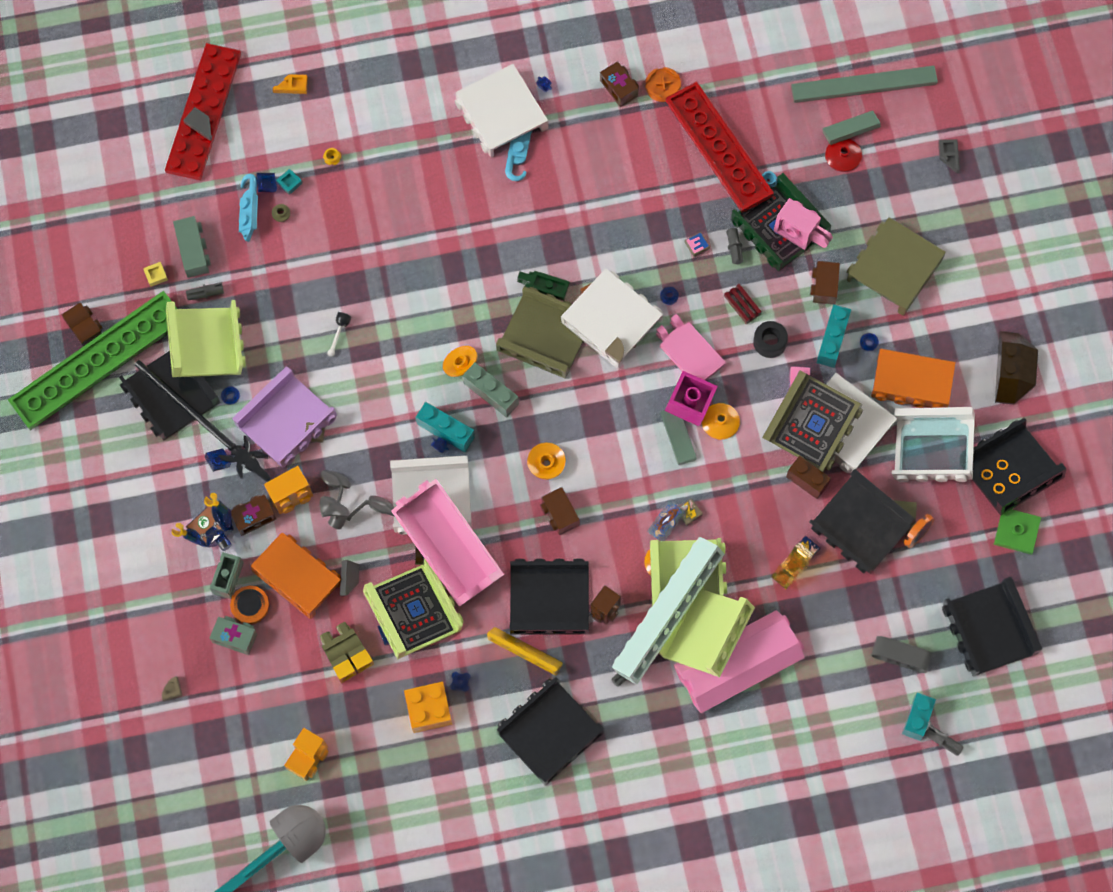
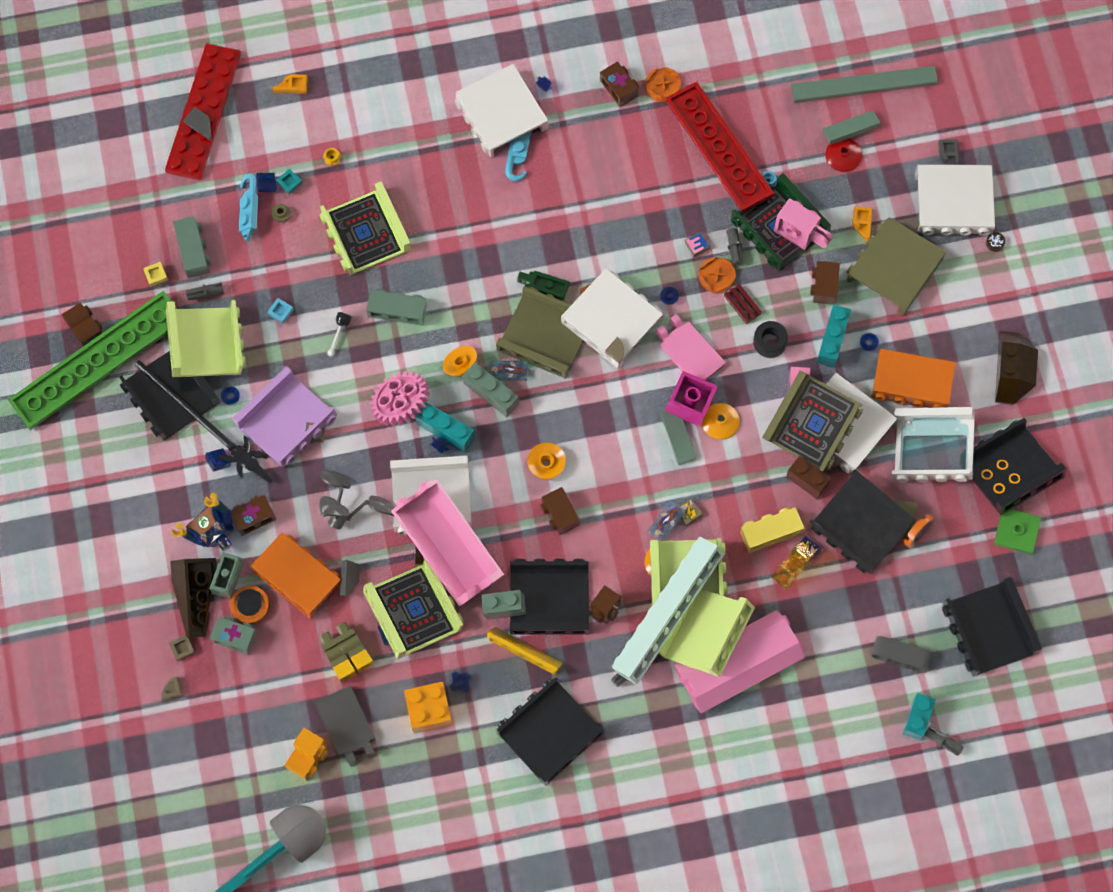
(181, 648): none -> dark tan tile
(192, 589): none -> dark brown wedge
(280, 311): none -> medium azure plate
(289, 490): light orange brick -> none
(346, 724): none -> dark grey tile
(366, 231): none -> panel
(396, 307): none -> sand green brick
(399, 398): none -> bright pink gear
(503, 604): none -> sand green brick
(509, 370): none -> tile
(717, 275): none -> orange tile
(771, 529): none -> light yellow brick
(862, 221): none -> light orange tile
(955, 199): none -> white panel
(995, 241): none -> dark brown tile

